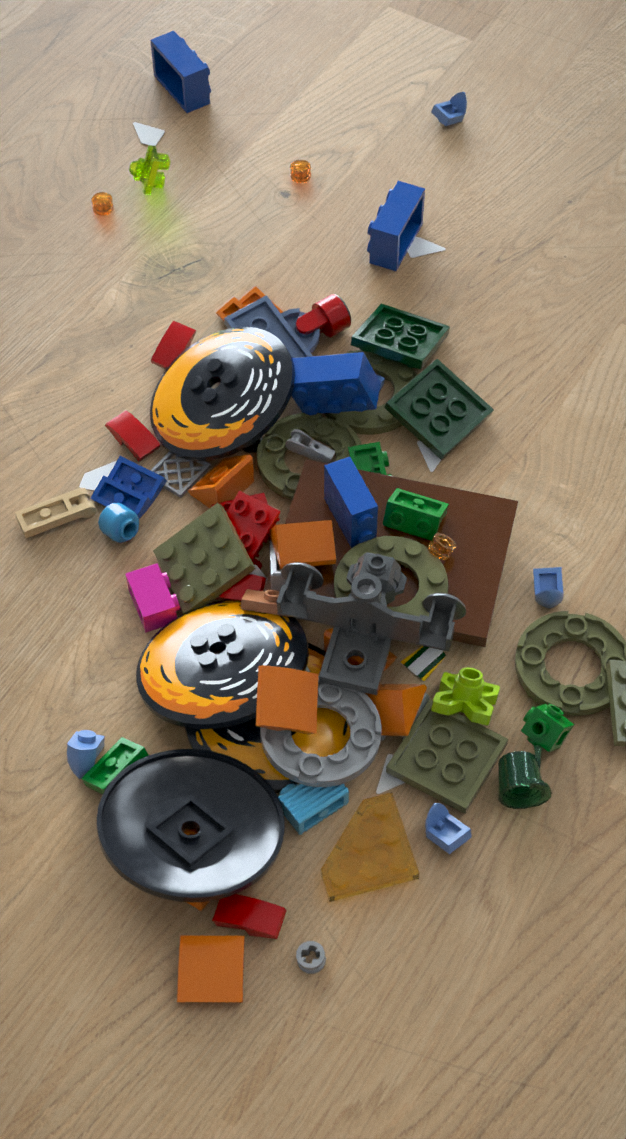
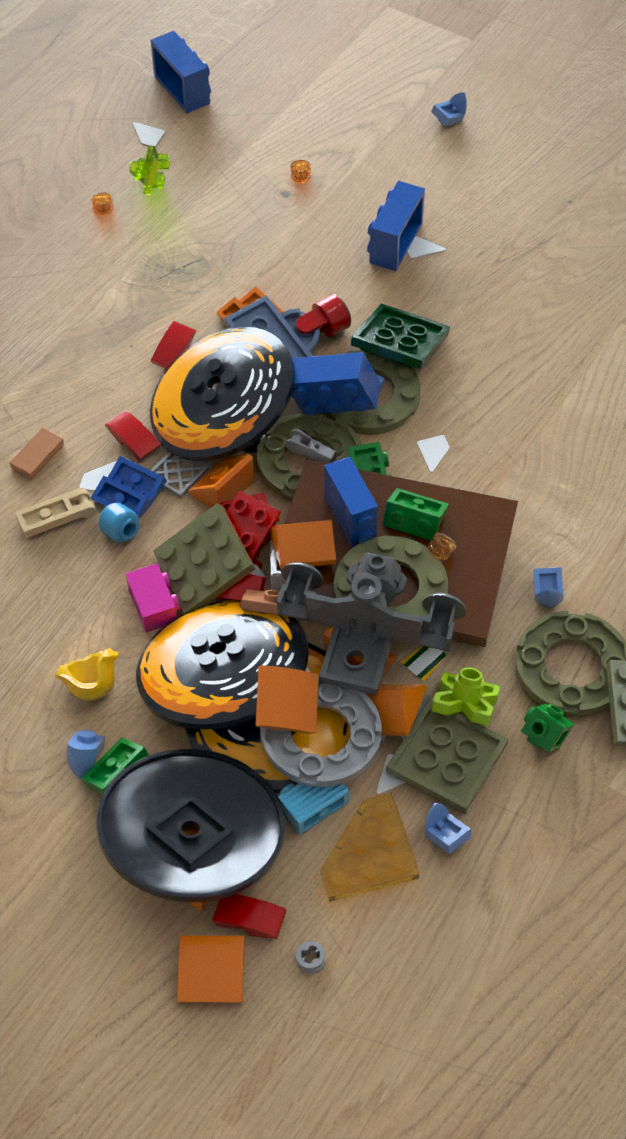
(36, 453): none -> nougat tile
(89, 677): none -> yellow hair
(439, 408): dark green plate -> none
(521, 780): clear green hat -> none

